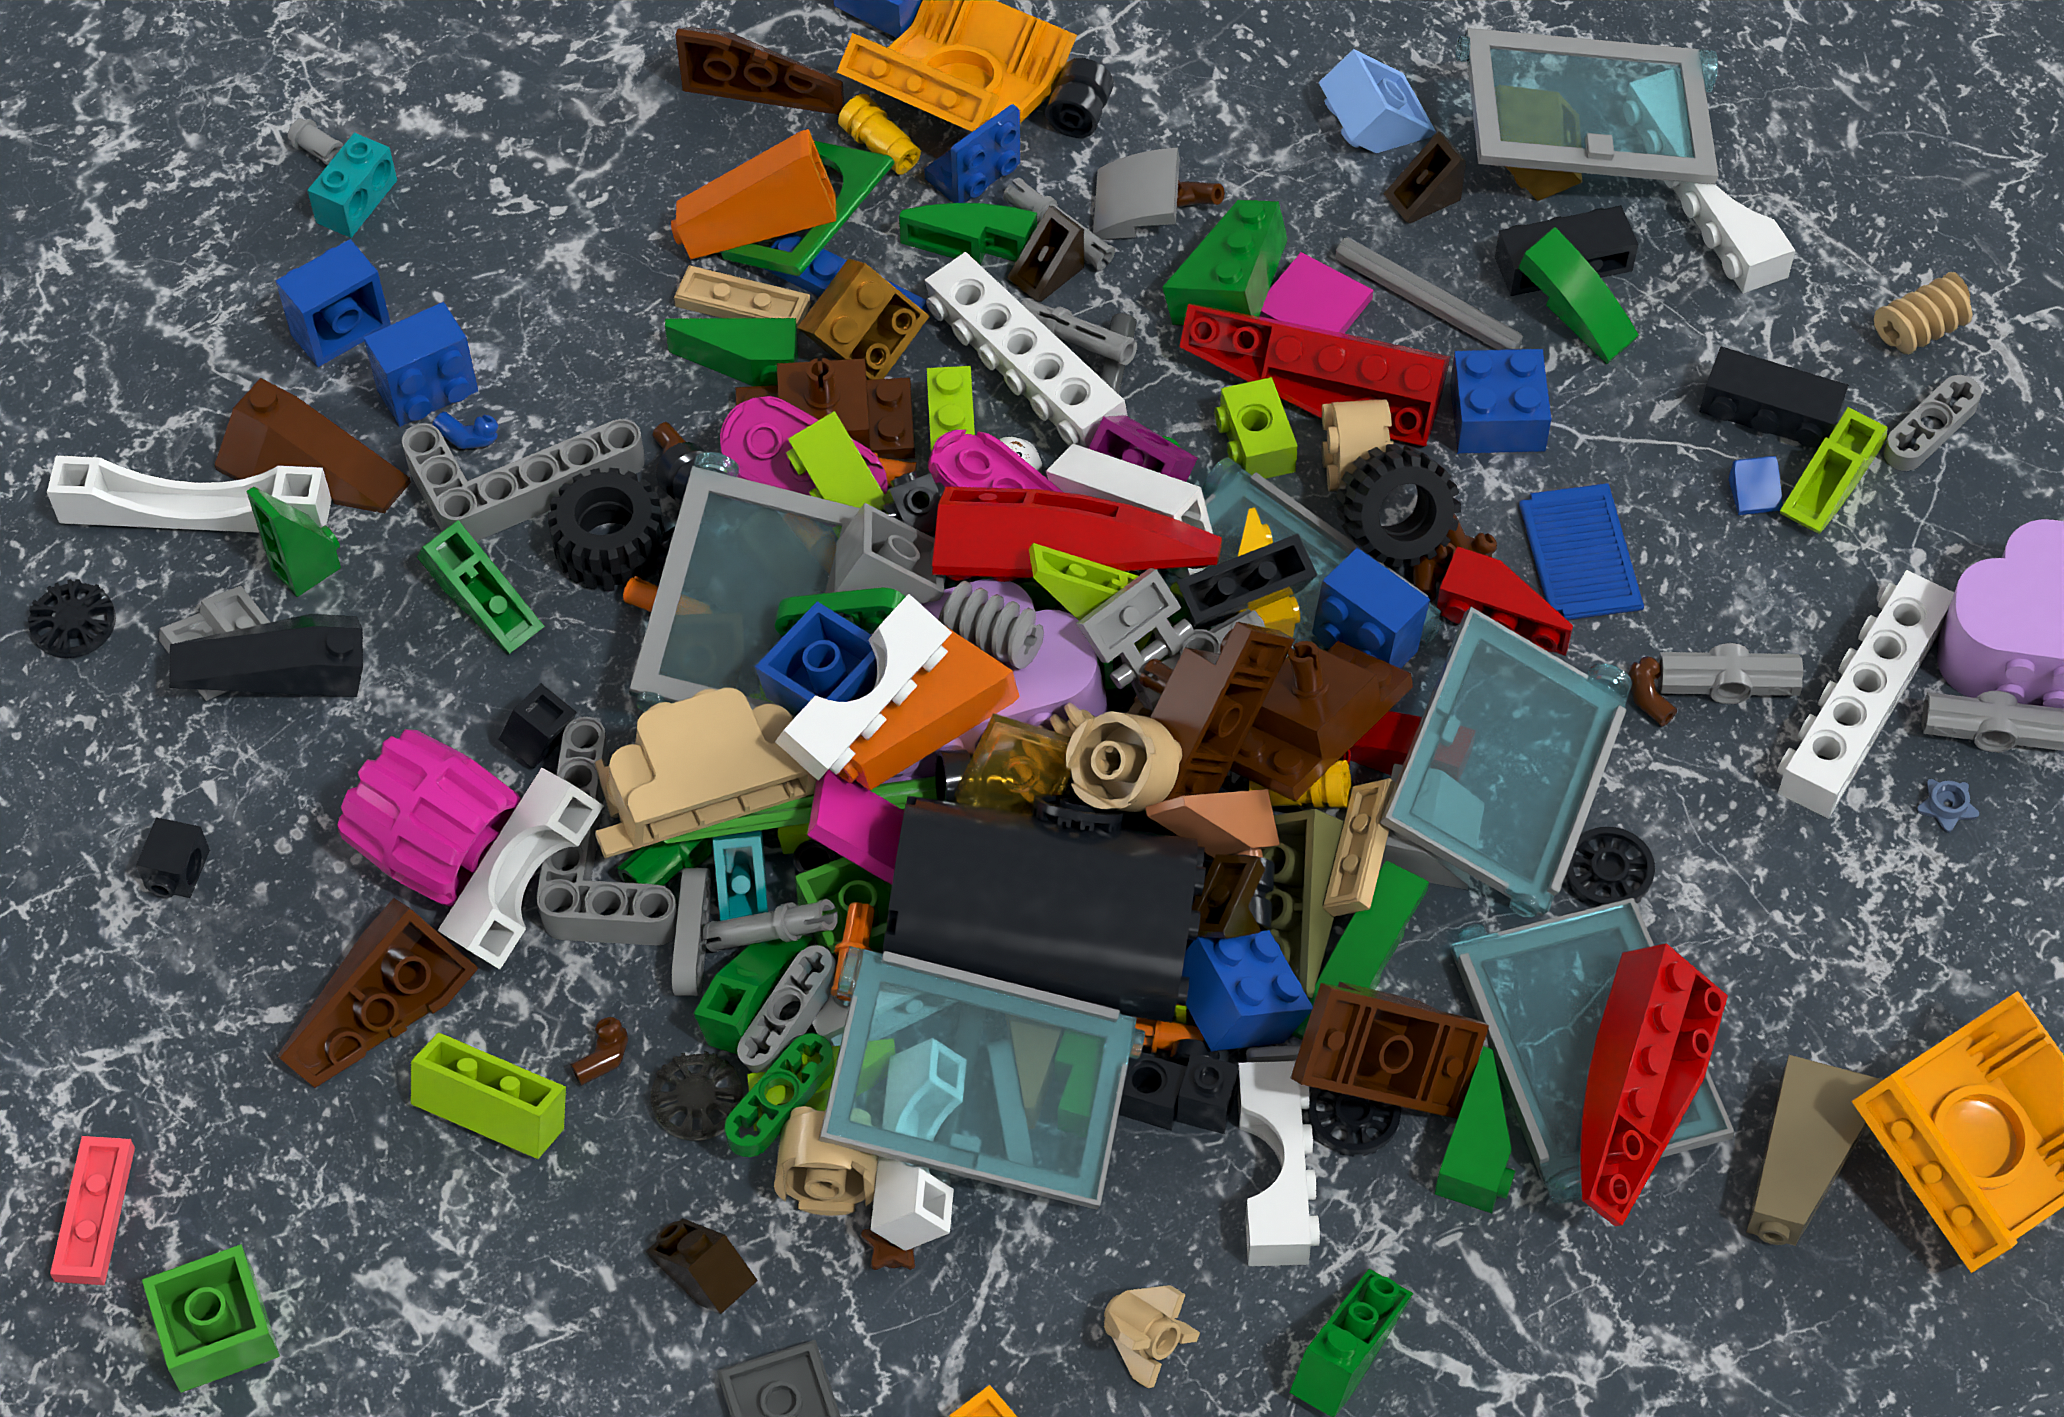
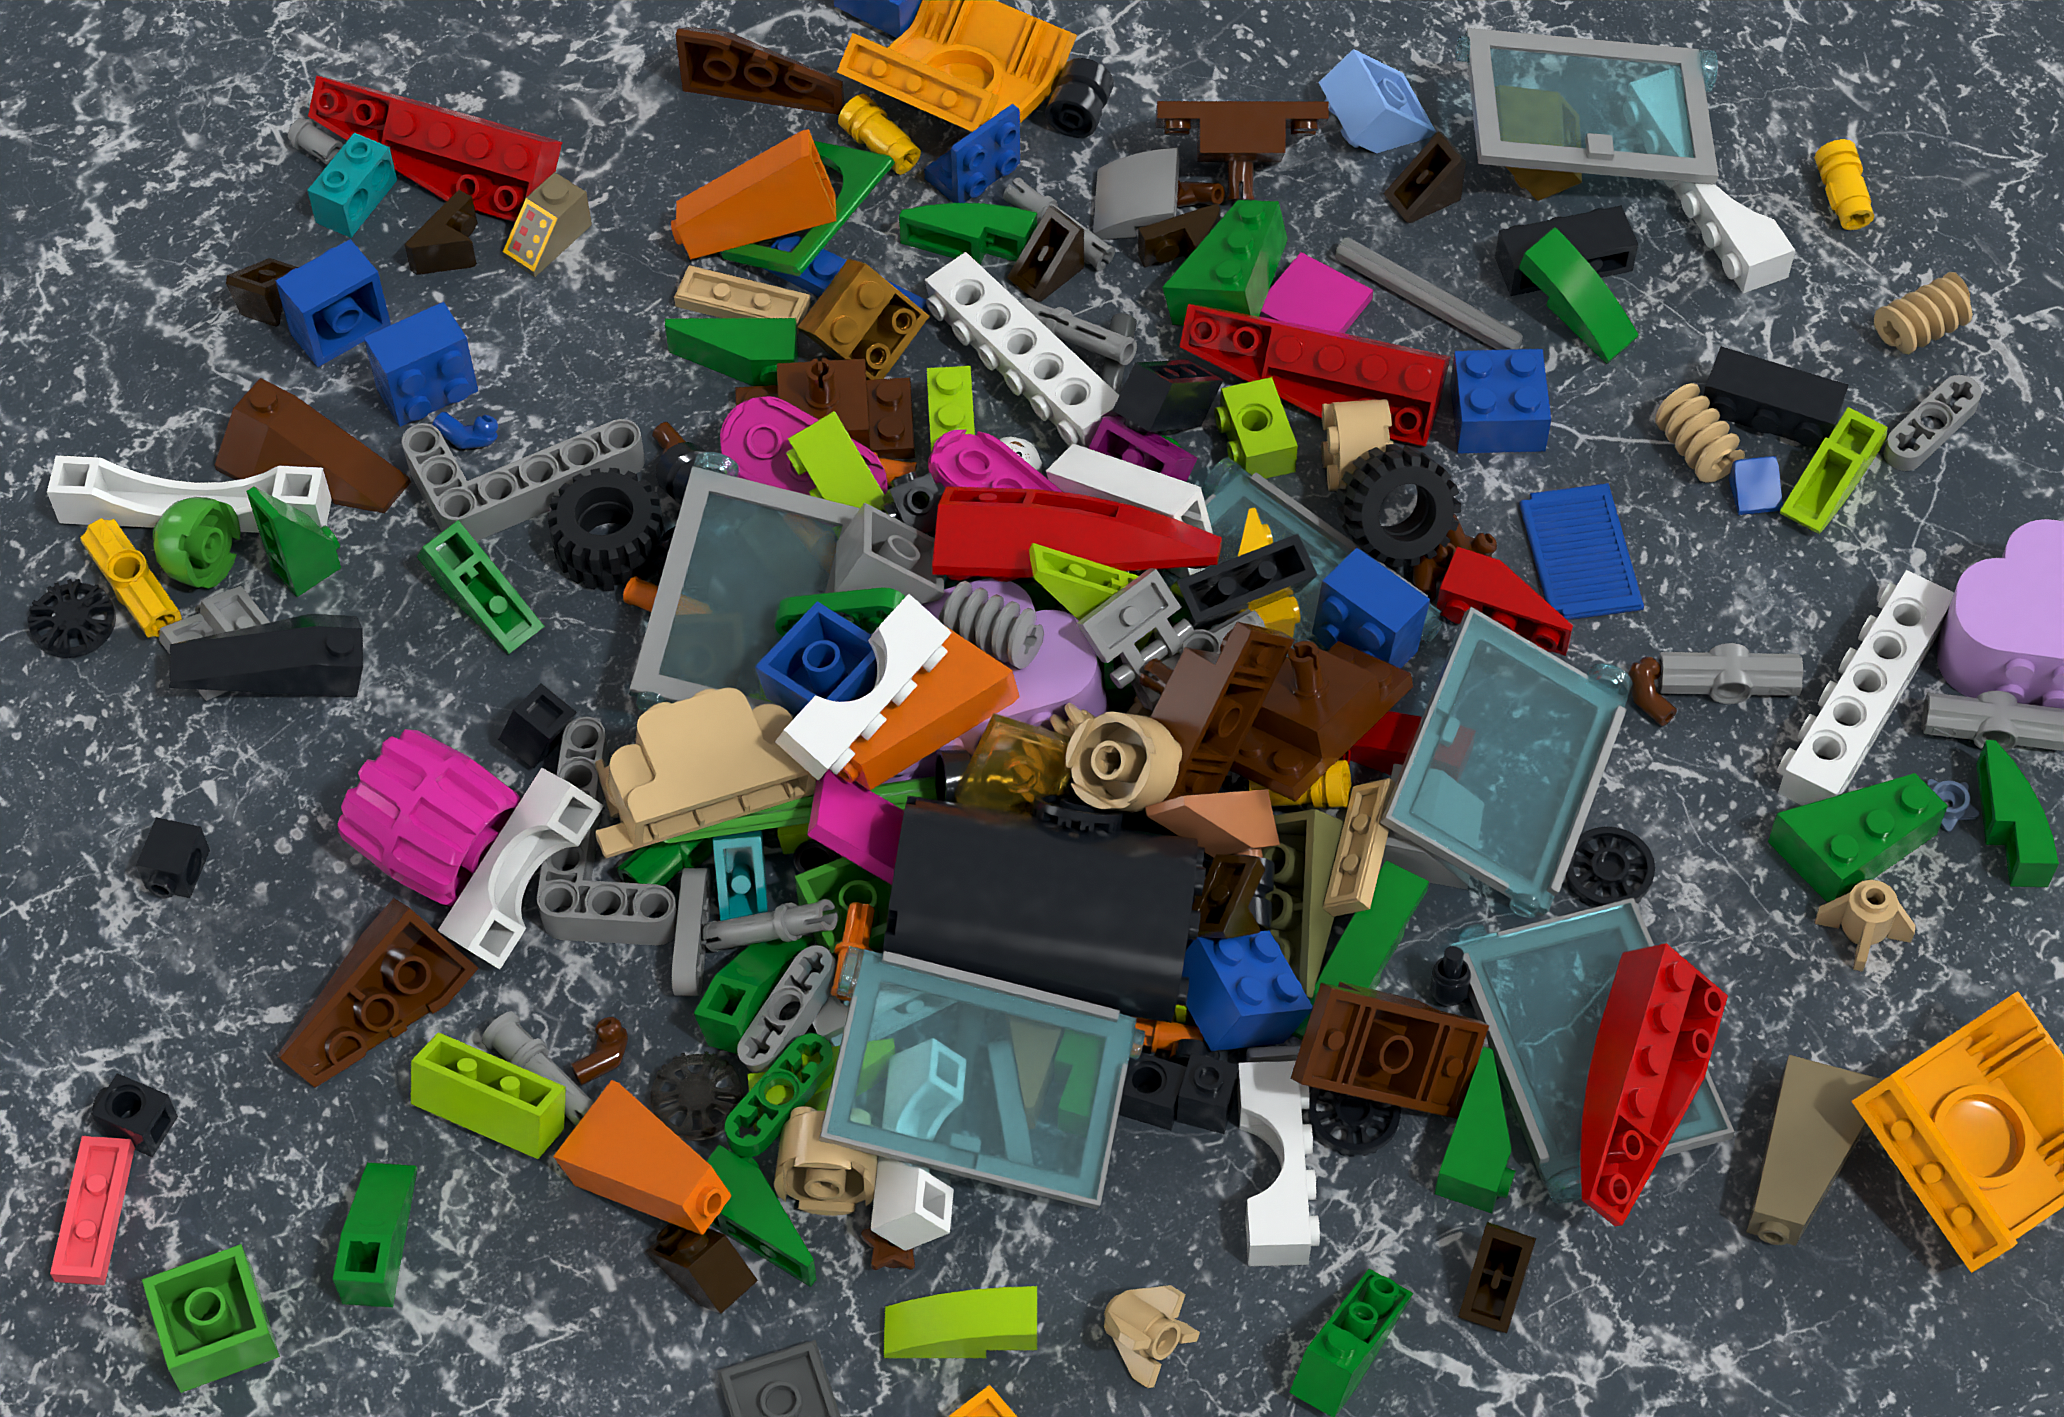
(130, 576): none -> yellow piece
(147, 1126): none -> black brick
(196, 540): none -> bright green cylinder
(256, 290): none -> dark brown slope
(375, 1236): none -> green slope
(441, 146): none -> red wedge
(444, 238): none -> dark brown slope
(523, 1050): none -> light grey pin
(547, 224): none -> dark tan slope
(641, 1163): none -> orange slope
(757, 1217): none -> green slope
(962, 1323): none -> lime slope
(1166, 396): none -> black brick
(1176, 236): none -> dark brown slope
(1241, 132): none -> reddish brown brick
(1450, 978): none -> black cylinder
(1497, 1277): none -> dark brown slope
(1698, 433): none -> tan piece
(1845, 187): none -> yellow axle
(1857, 833): none -> green wedge
(1867, 917): none -> tan brick
(2015, 819): none -> green slope

